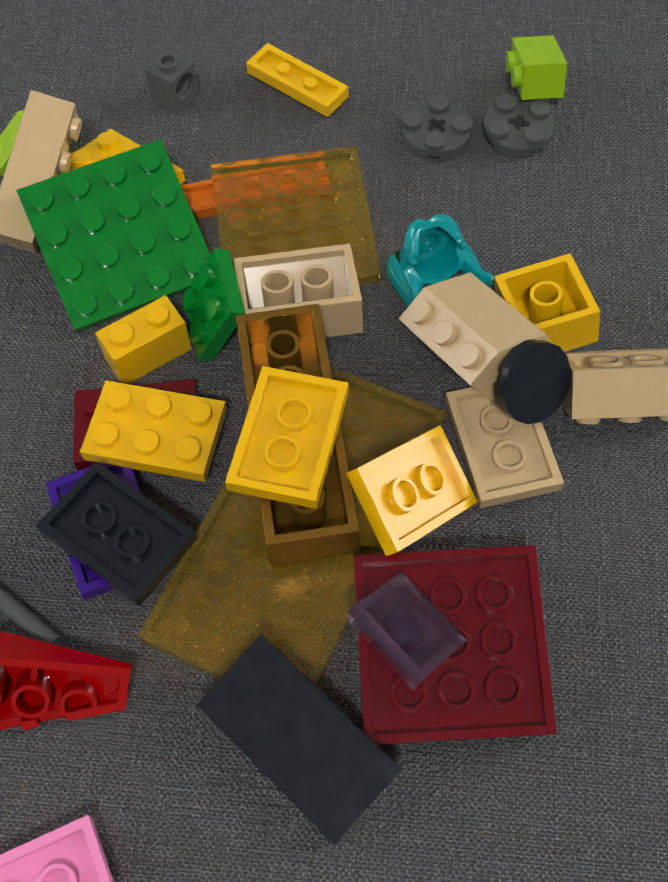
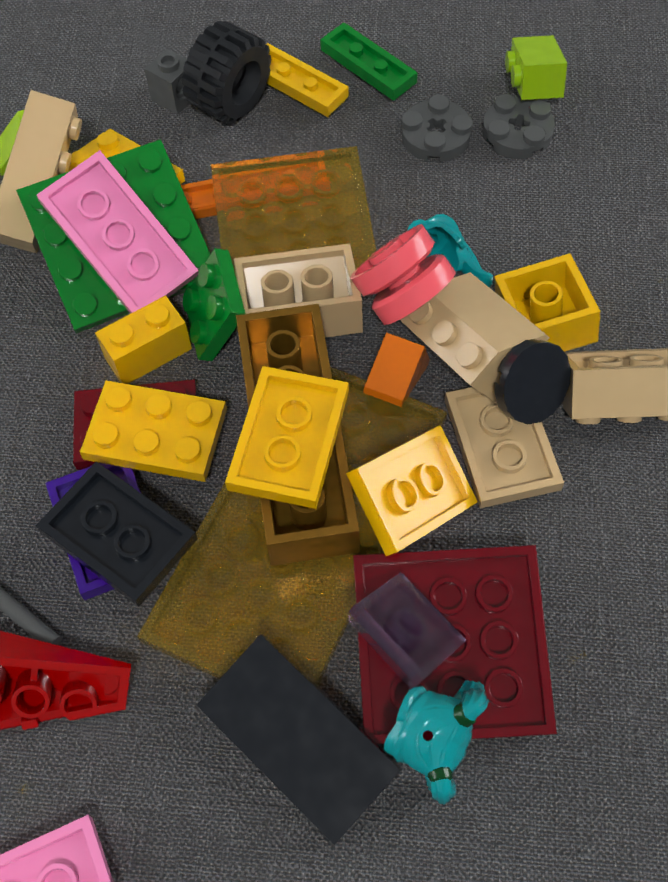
(117, 233): none -> bright pink plate
(226, 71): none -> black tyre
(368, 61): none -> green plate
(396, 369): none -> orange slope
(403, 275): none -> coral wheel
(451, 724): none -> teal hair

